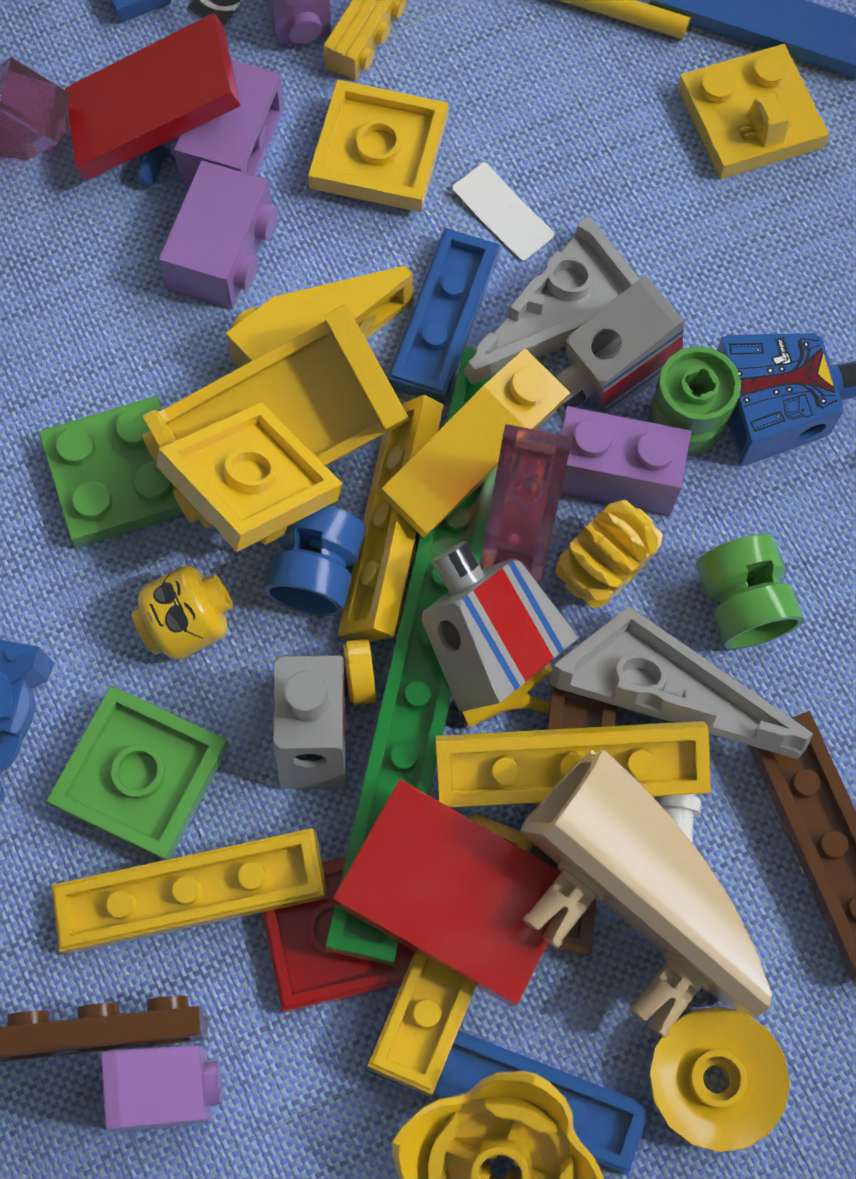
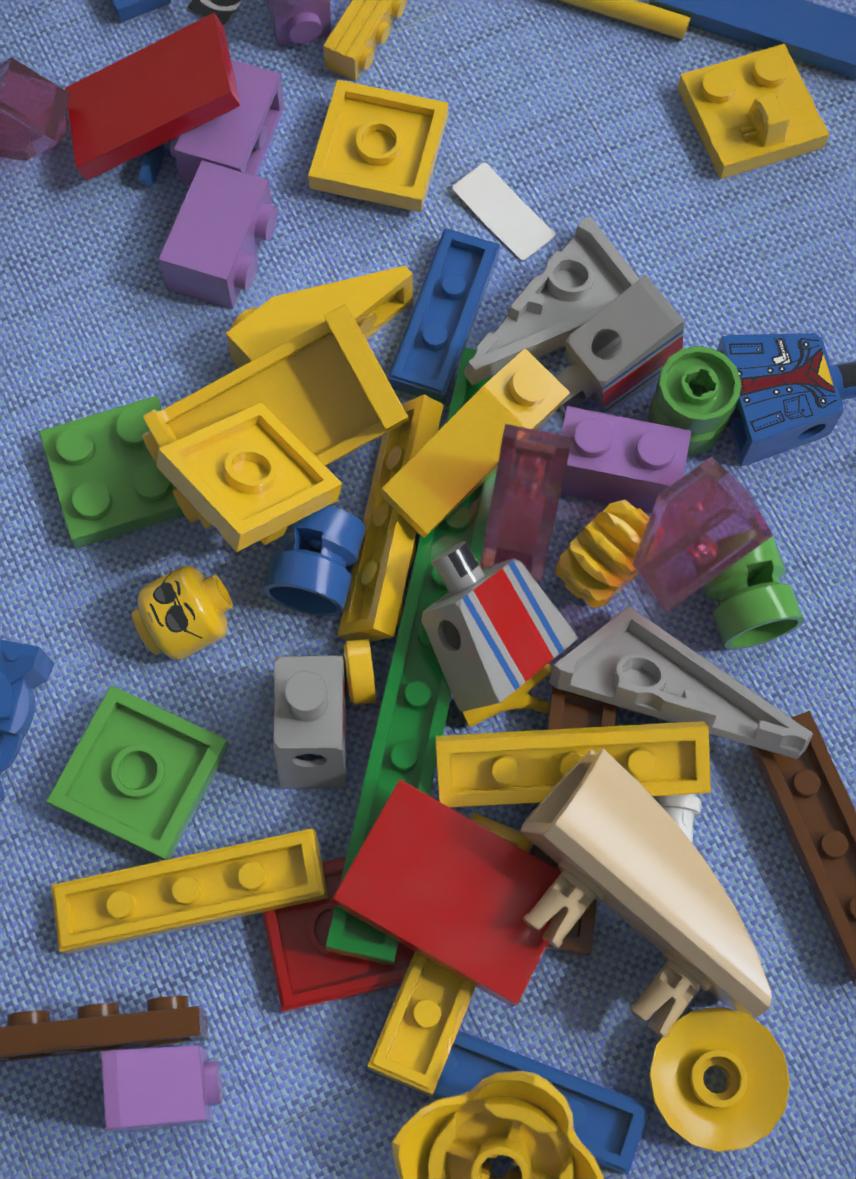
(697, 533): none -> clear pink slope

